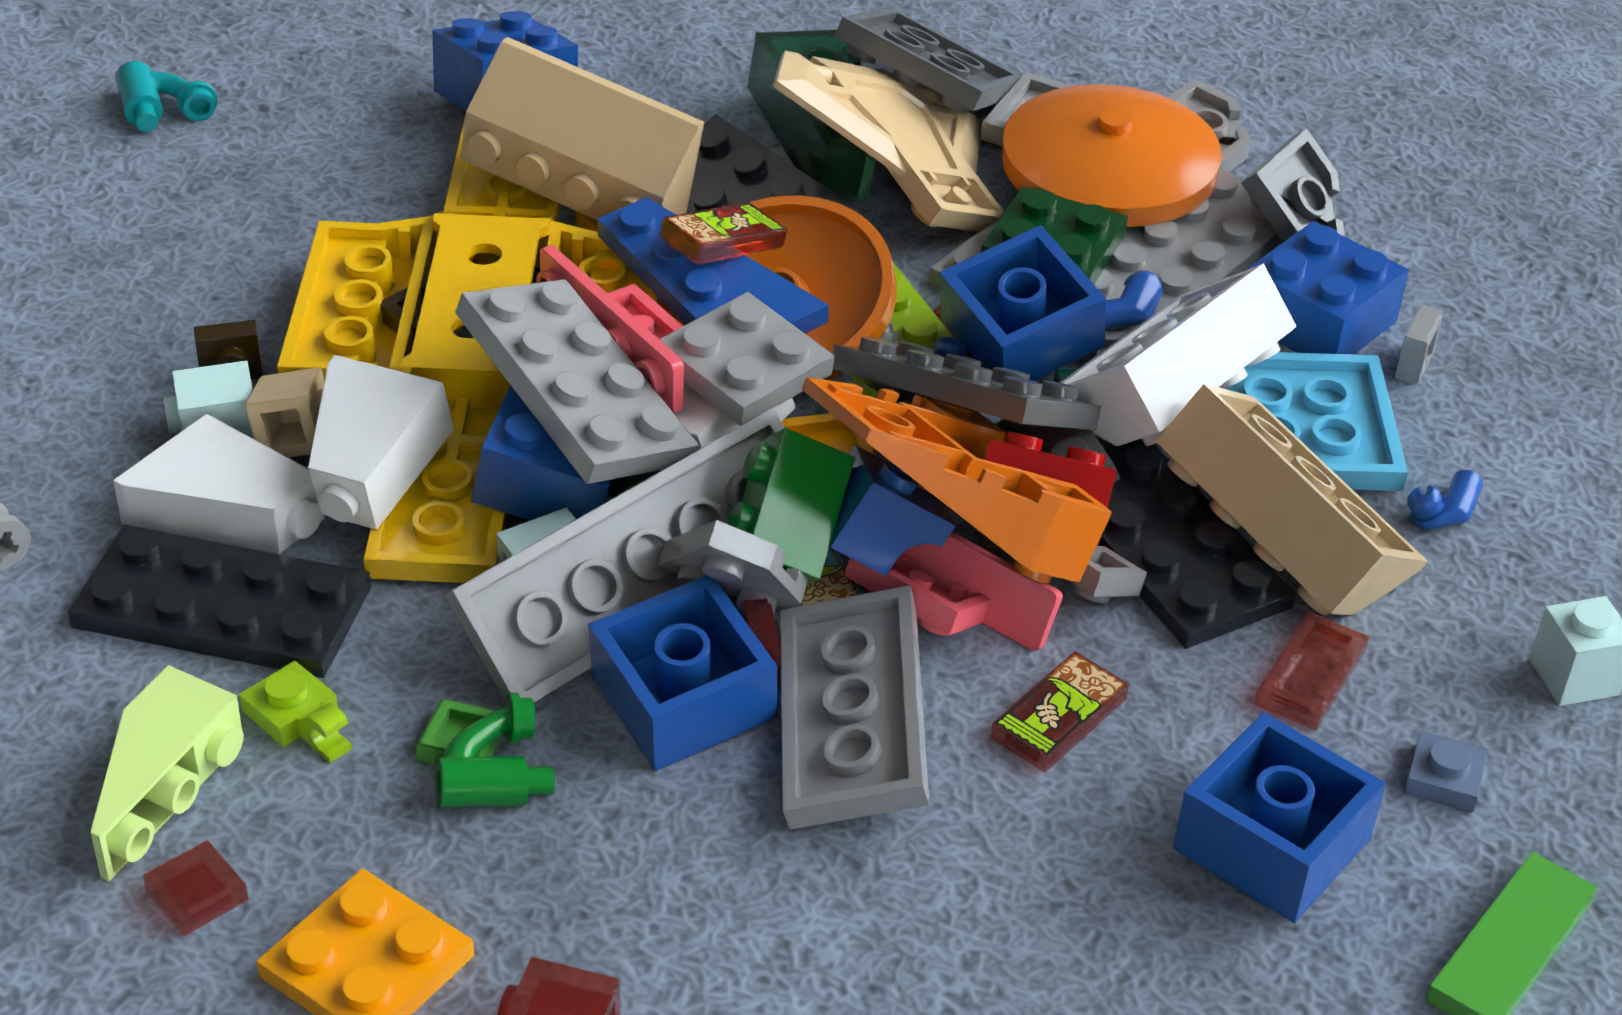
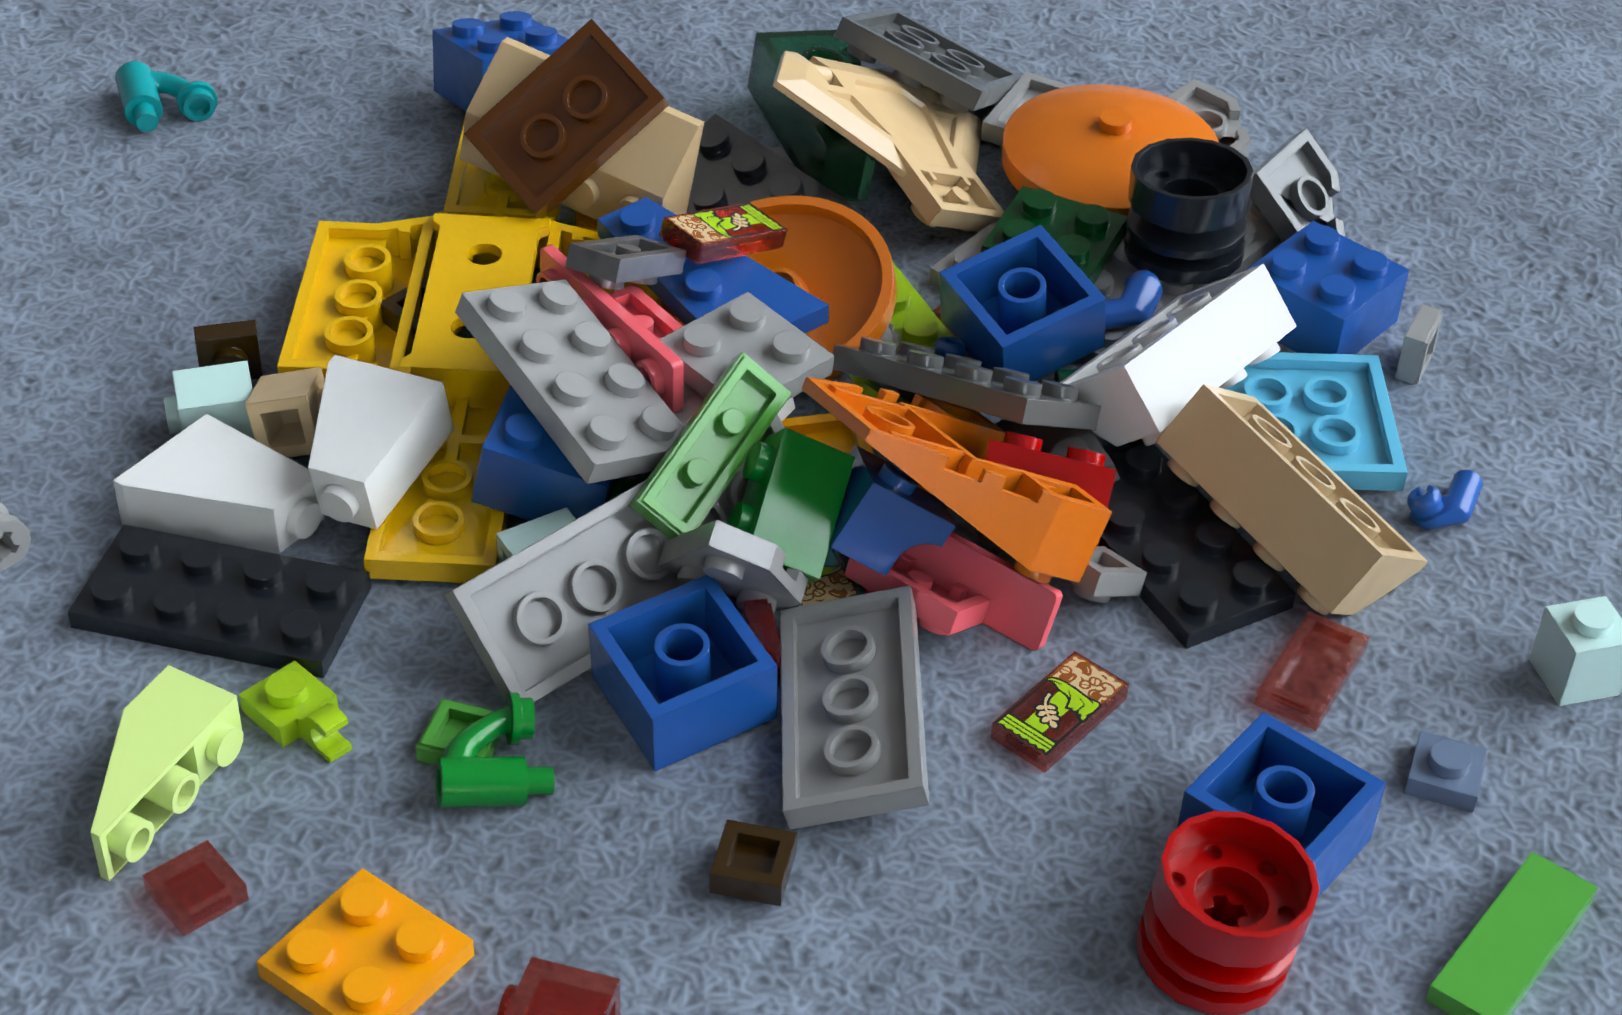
(566, 119): none -> reddish brown plate
(625, 259): none -> flat silver plate
(710, 448): none -> bright green tile
(753, 862): none -> dark brown plate
(1188, 210): none -> black wheel
(1226, 912): none -> red wheel

